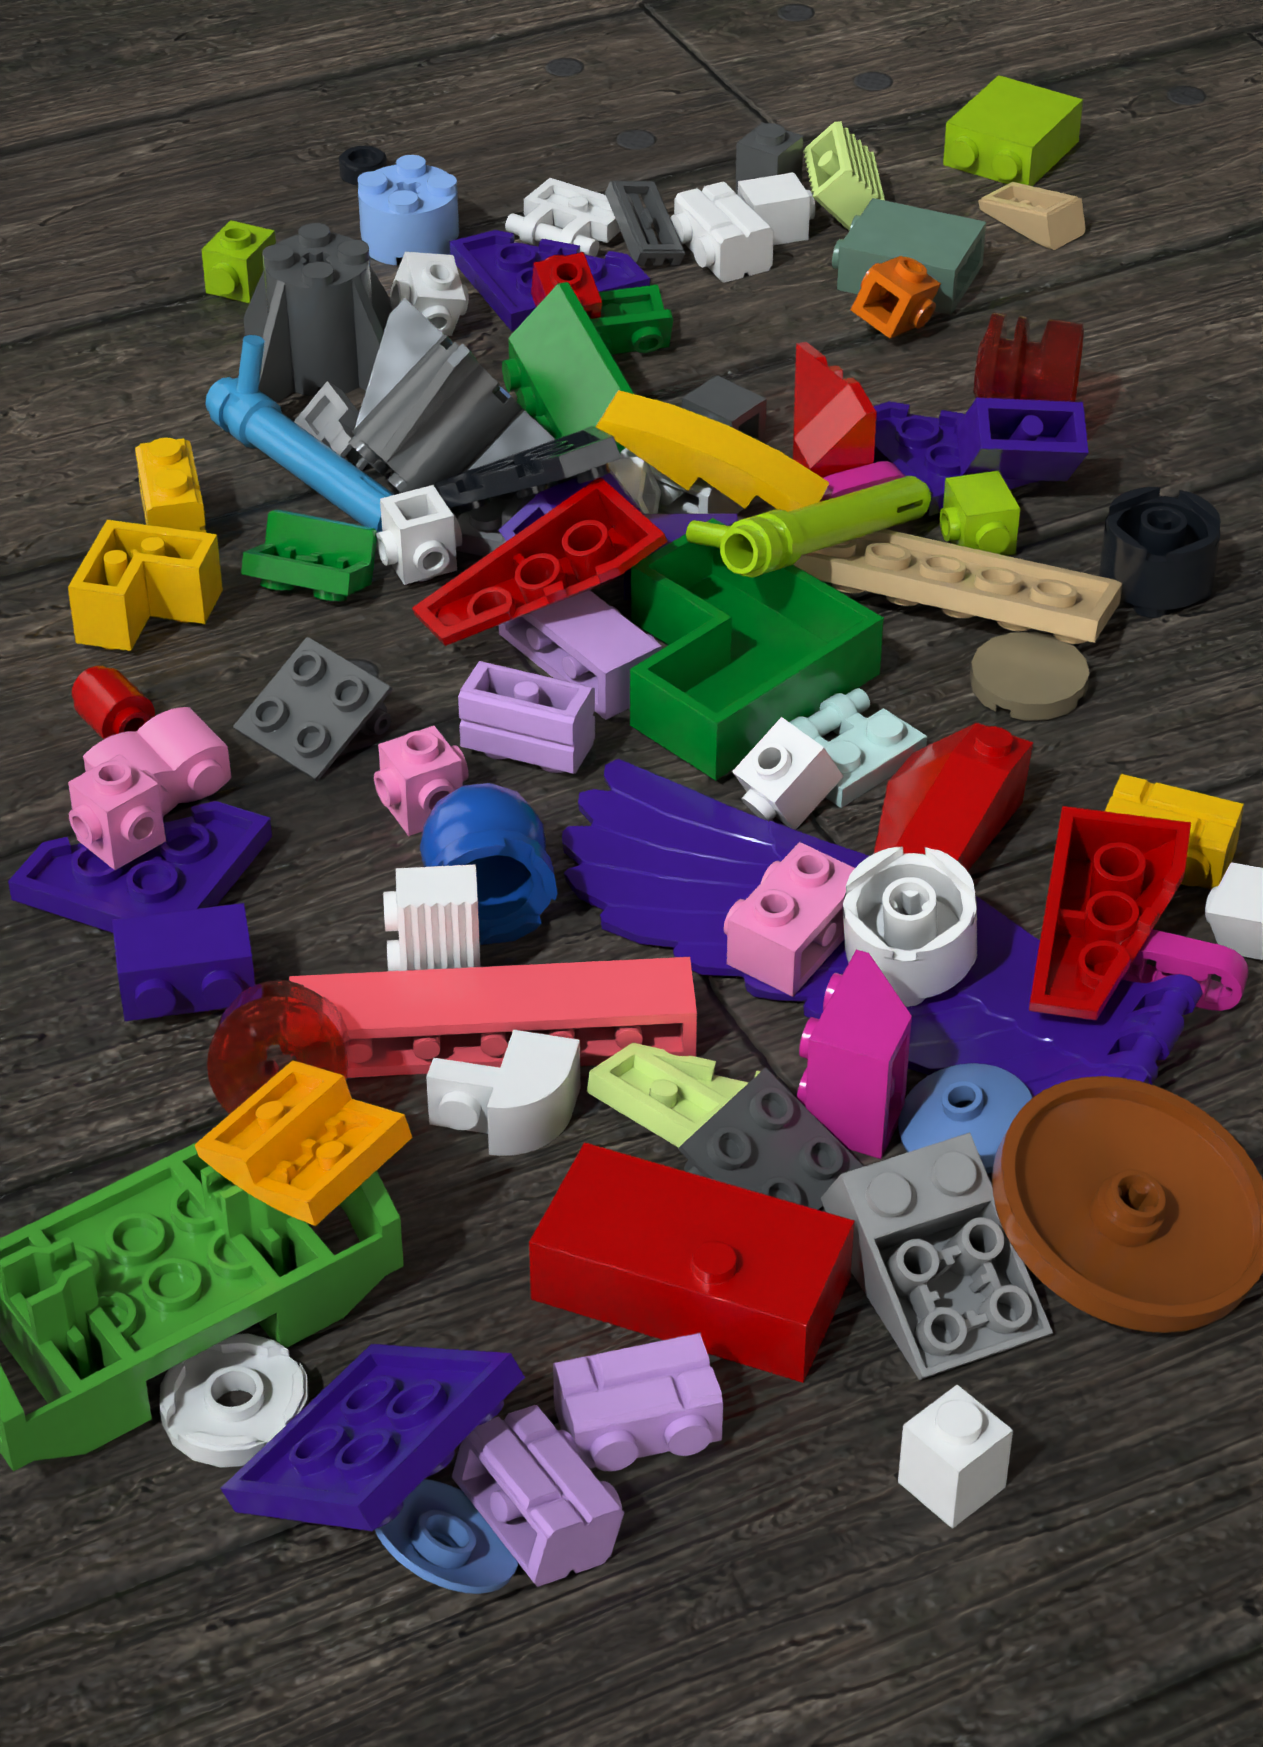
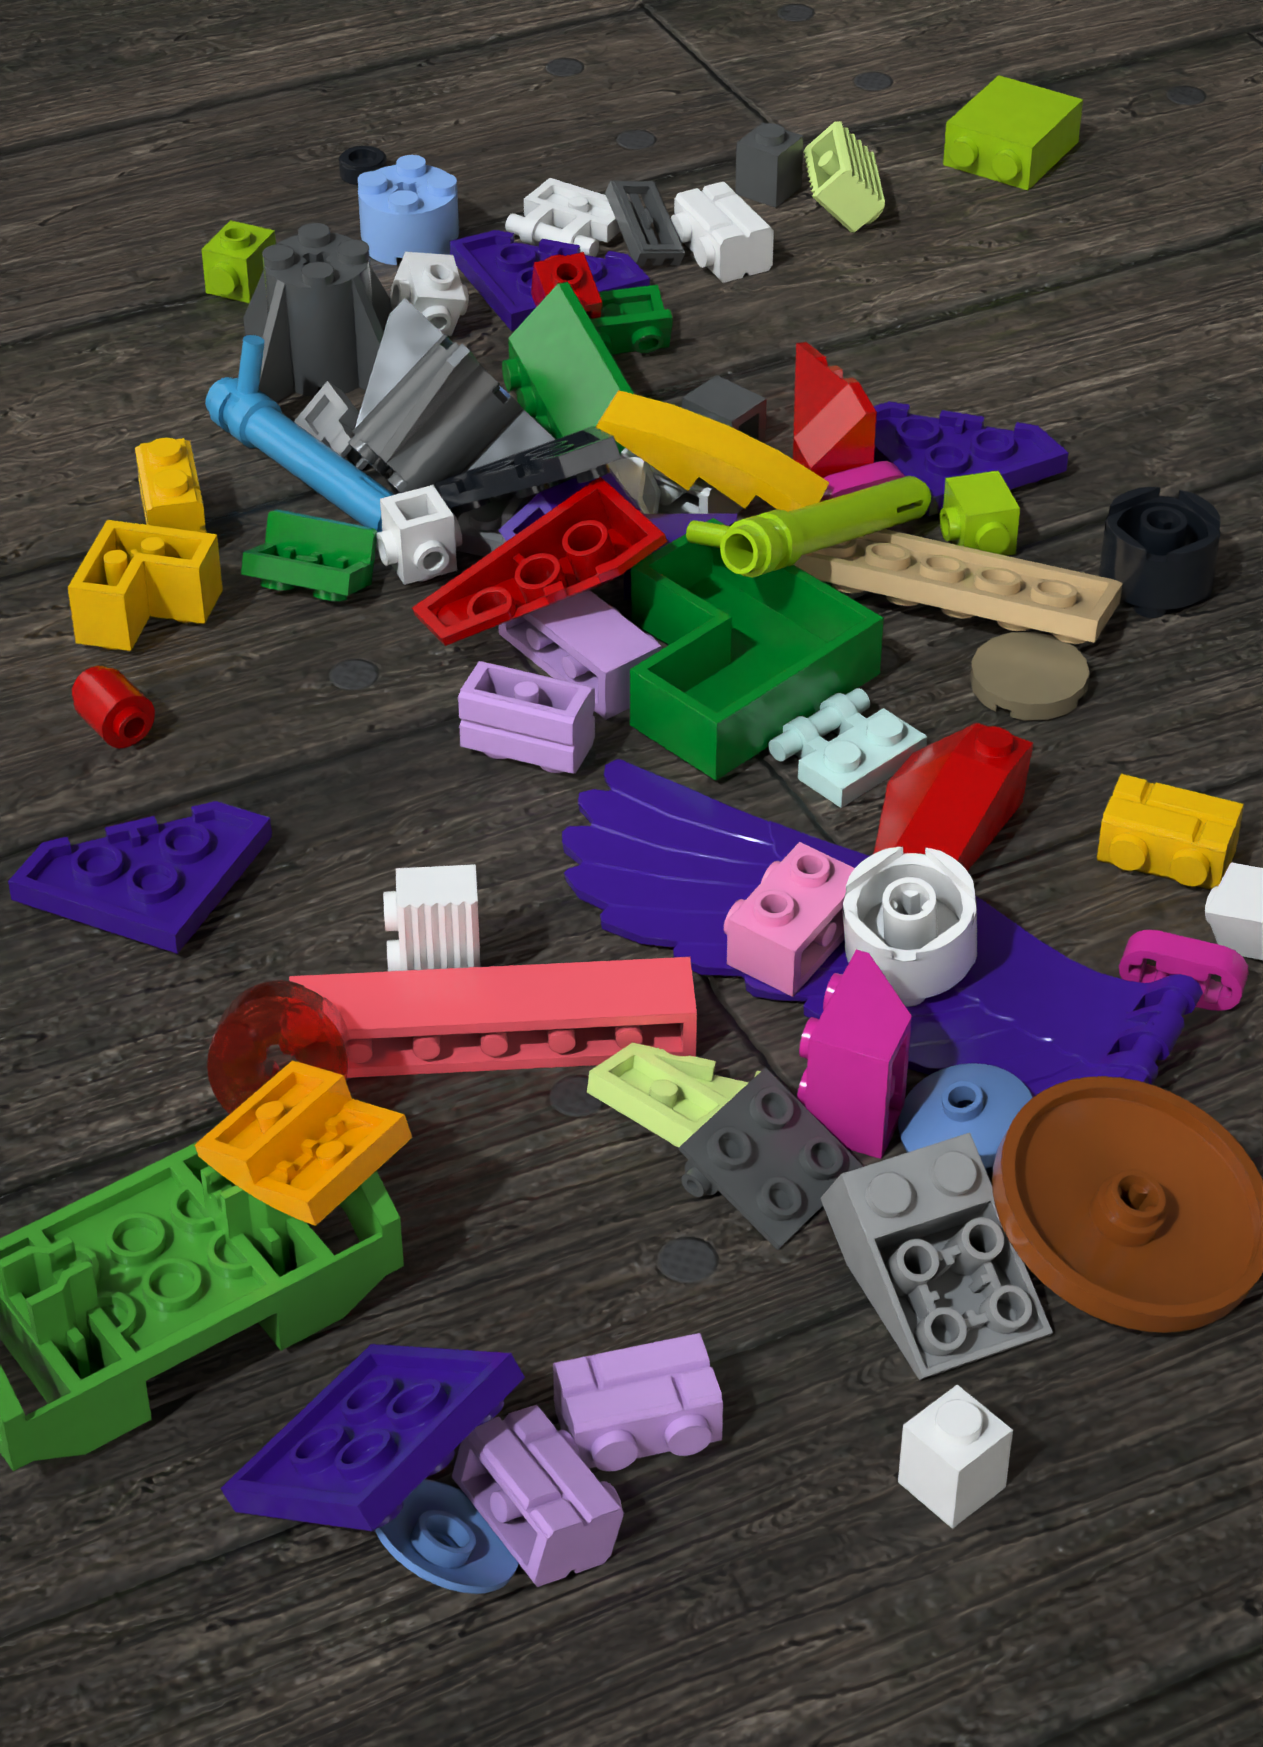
(117, 811): bright pink brick -> none
(176, 750): bright pink brick -> none
(182, 961): dark purple brick -> none
(231, 1434): white tile -> none
(315, 709): dark grey hinge -> none
(417, 774): bright pink brick -> none
(506, 843): blue tile -> none
(517, 1104): white brick -> none
(692, 1258): red brick -> none
(781, 204): white brick -> none
(786, 775): white brick -> none
(896, 296): orange brick -> none
(942, 242): sand green brick -> none
(1023, 438): dark purple brick -> none
(1026, 367): clear red wheel -> none
(1037, 213): tan slope -> none
(1102, 903): red wedge -> none

